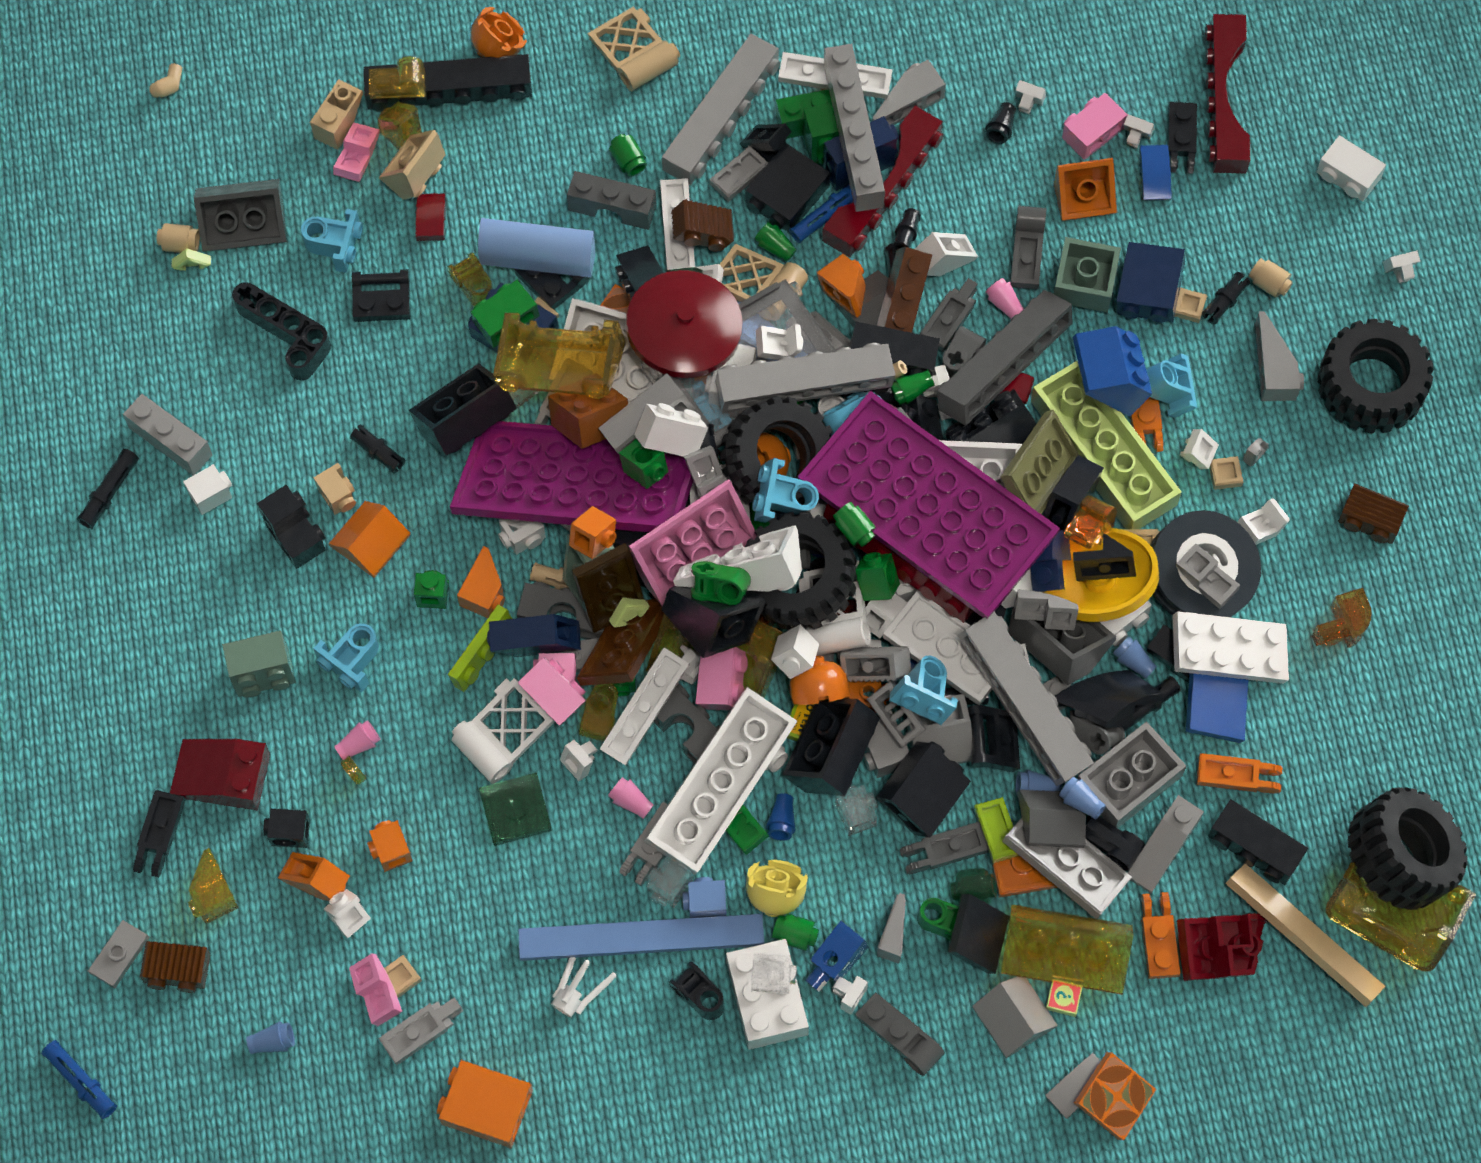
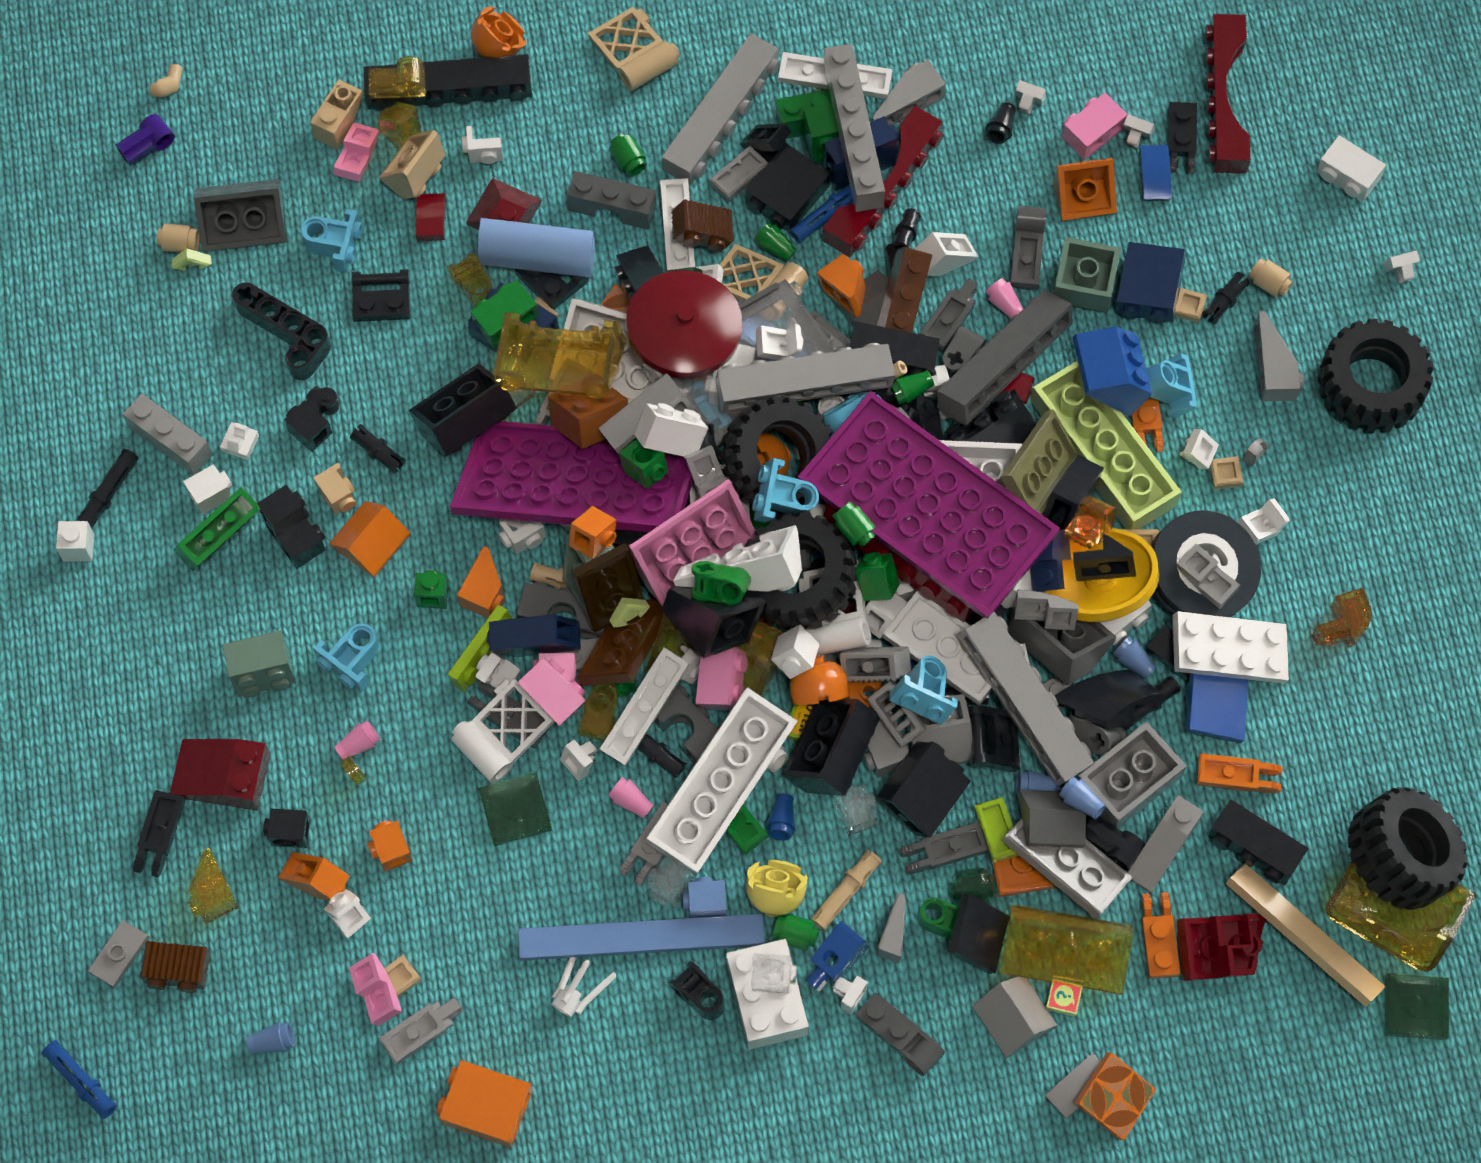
(75, 541): none -> white brick
(151, 135): none -> dark purple piece
(216, 529): none -> green brick
(239, 440): none -> white tile
(306, 420): none -> black brick
(482, 150): none -> white bracket
(495, 669): none -> white bracket
(503, 203): none -> dark red slope
(513, 718): none -> dark grey hinge
(660, 755): none -> black pin
(852, 882): none -> tan pin
(1373, 514): reddish brown brick -> none
(1417, 1006): none -> clear green tile

